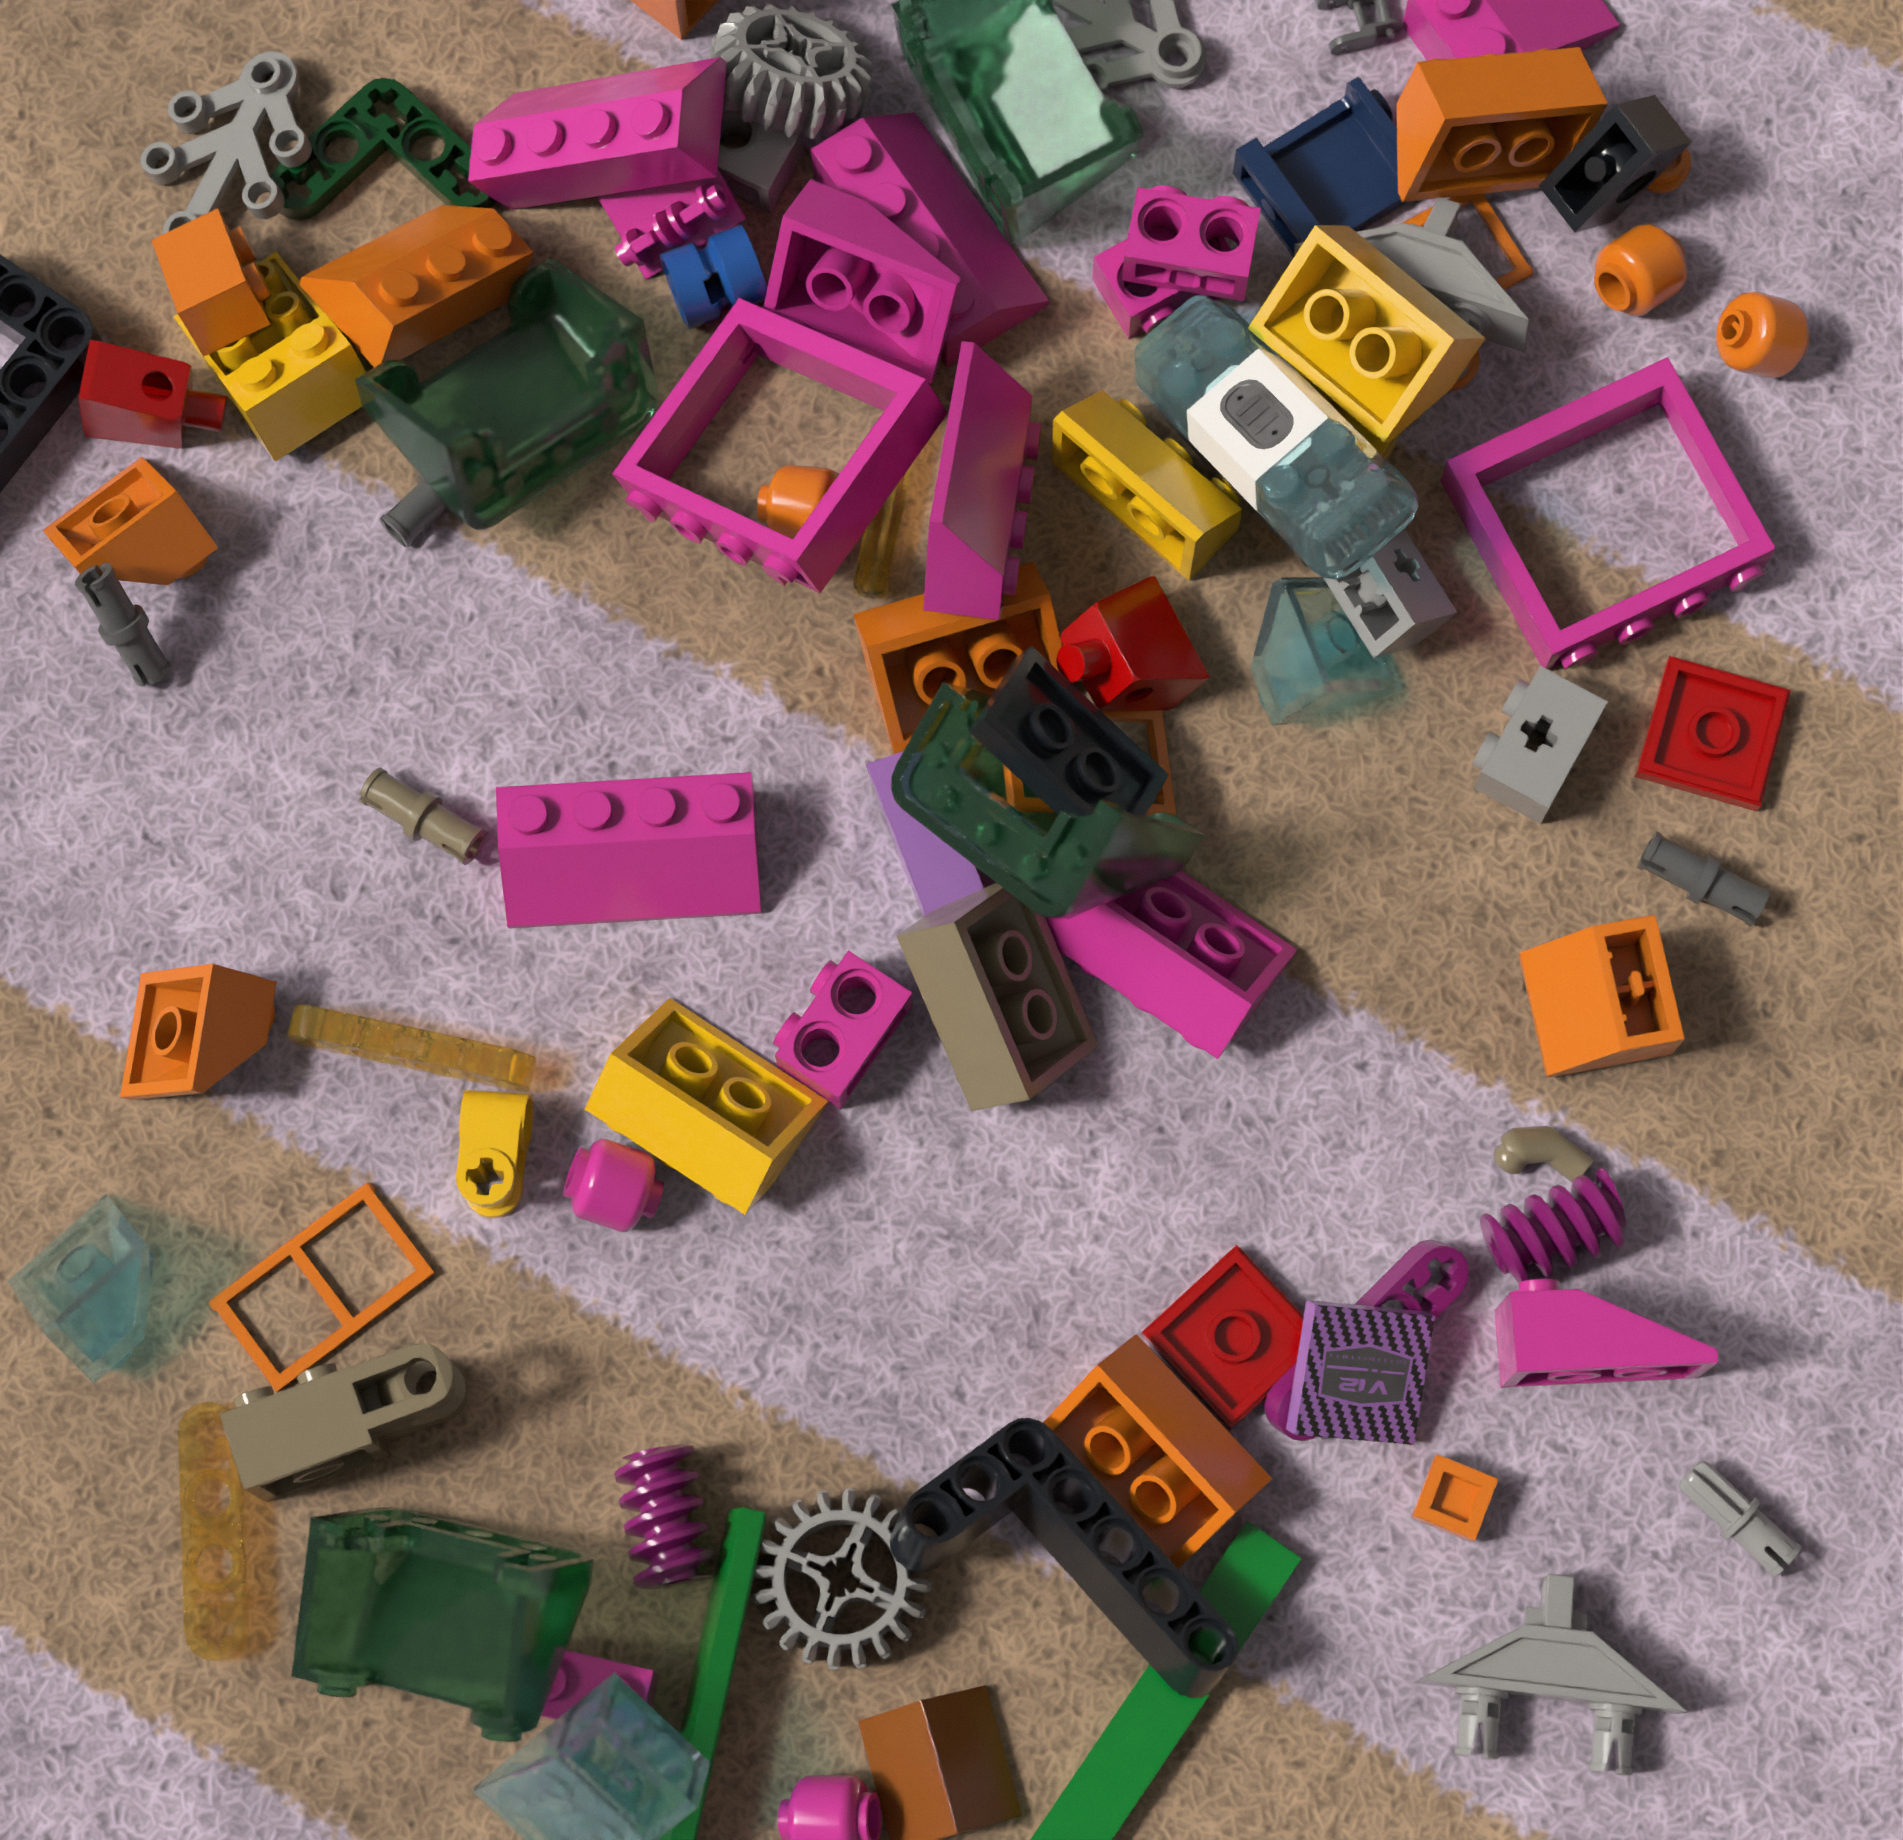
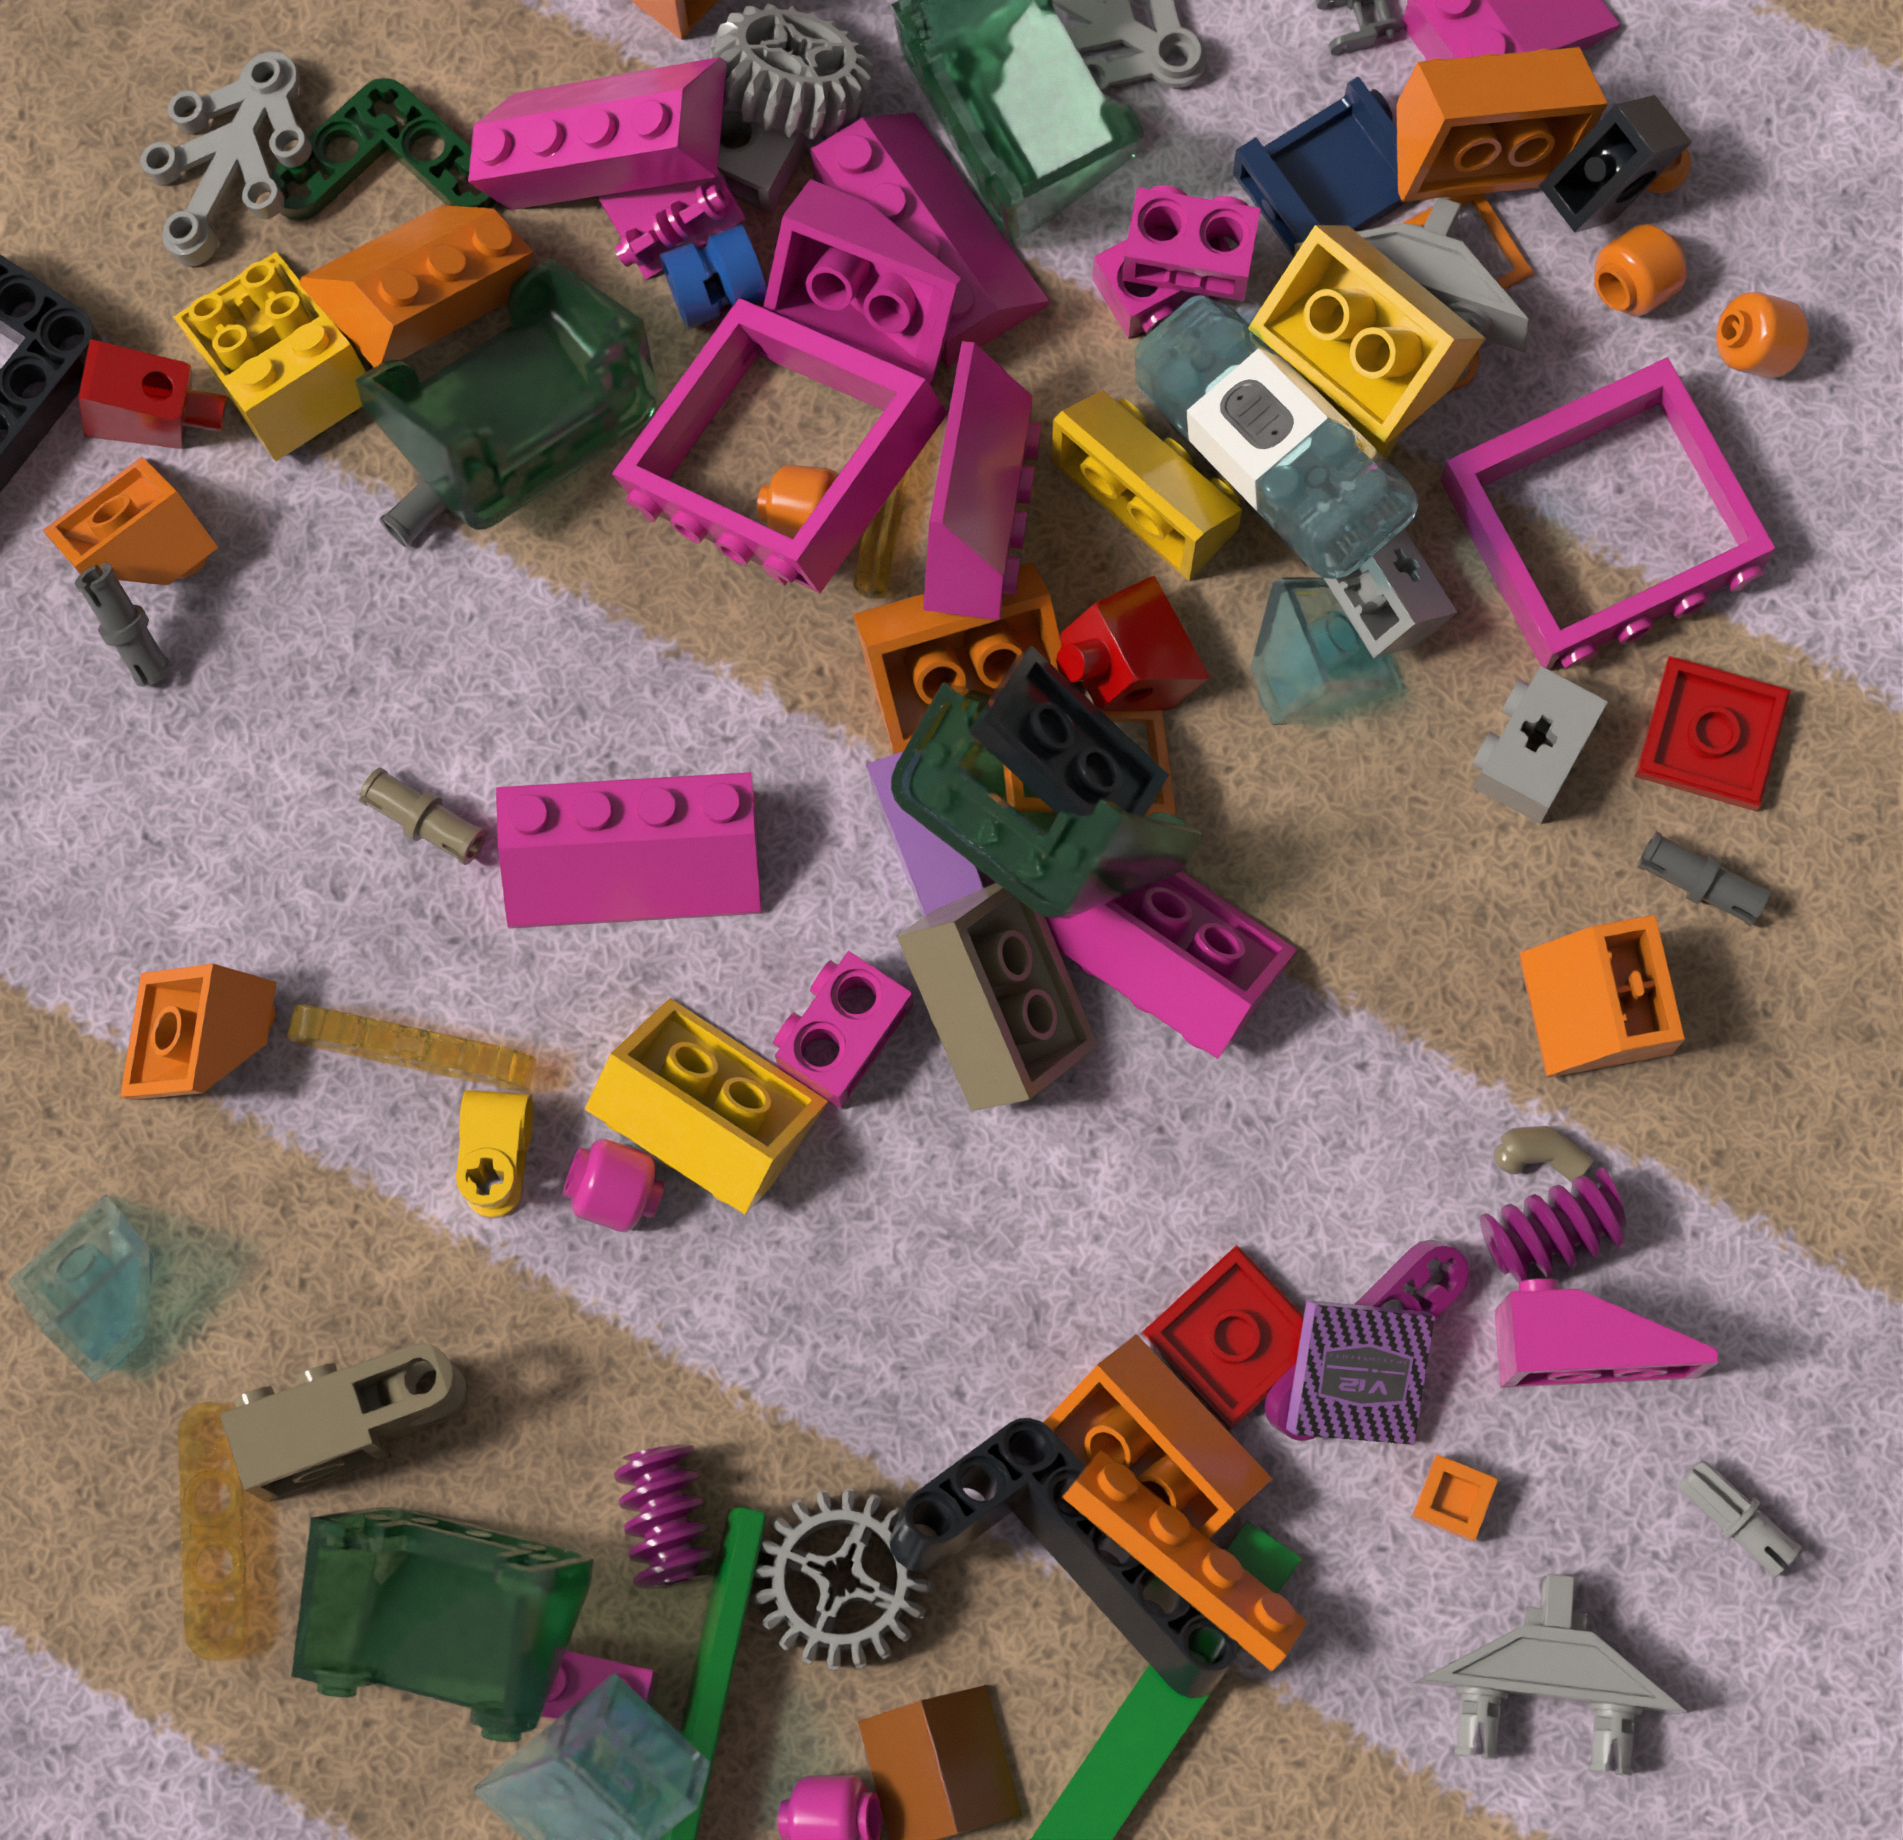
(212, 281): orange brick -> none
(351, 1324): orange window -> none
(1186, 1560): none -> orange plate

